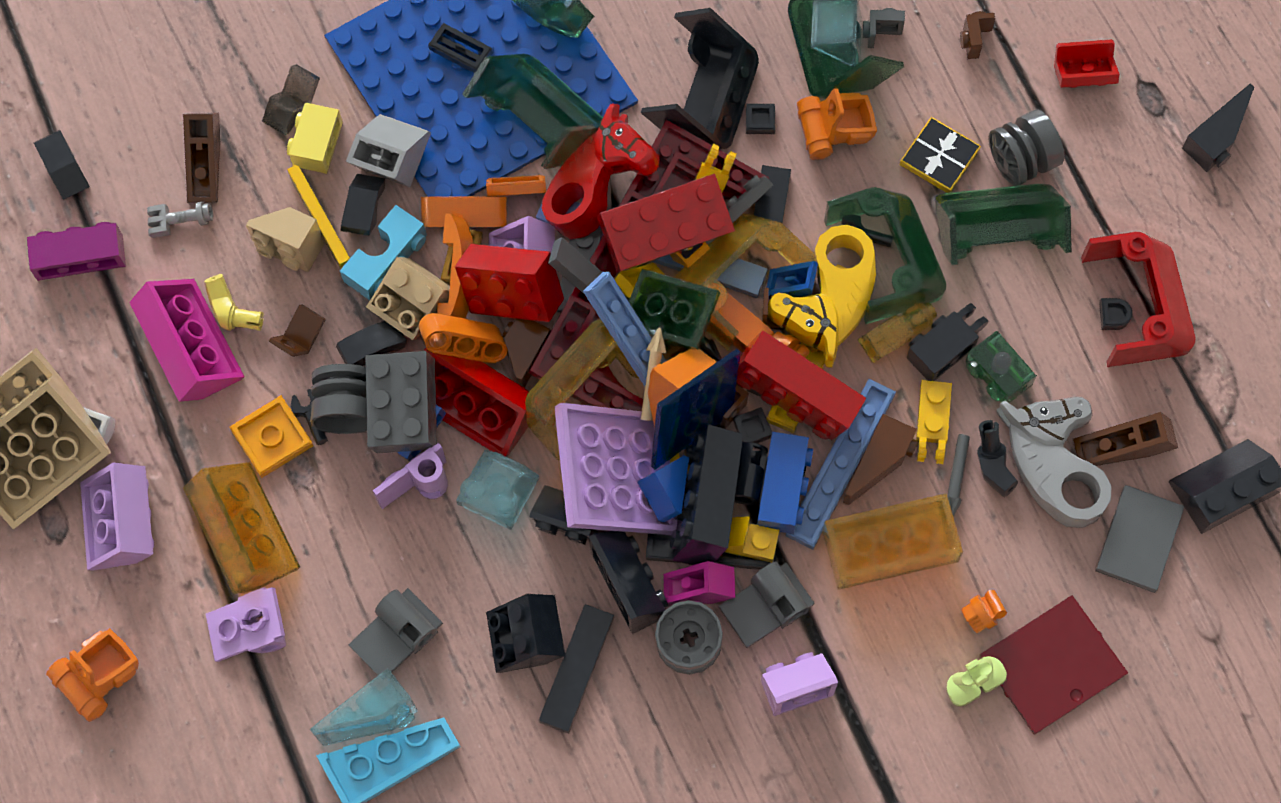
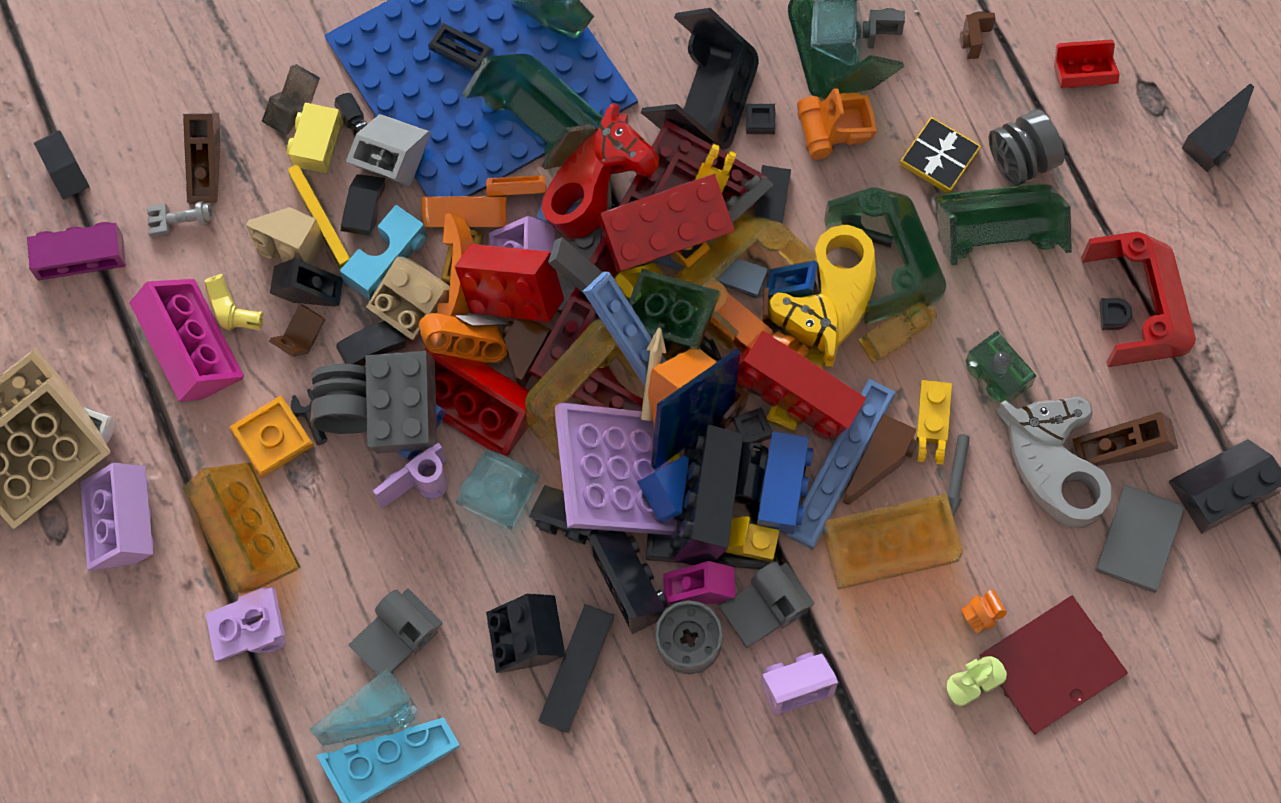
(93, 672): orange piece -> none
(305, 284): none -> black slope
(350, 112): none -> black bar
(481, 319): none -> white sticker
(945, 343): black hinge -> none
(993, 459): black arm -> none

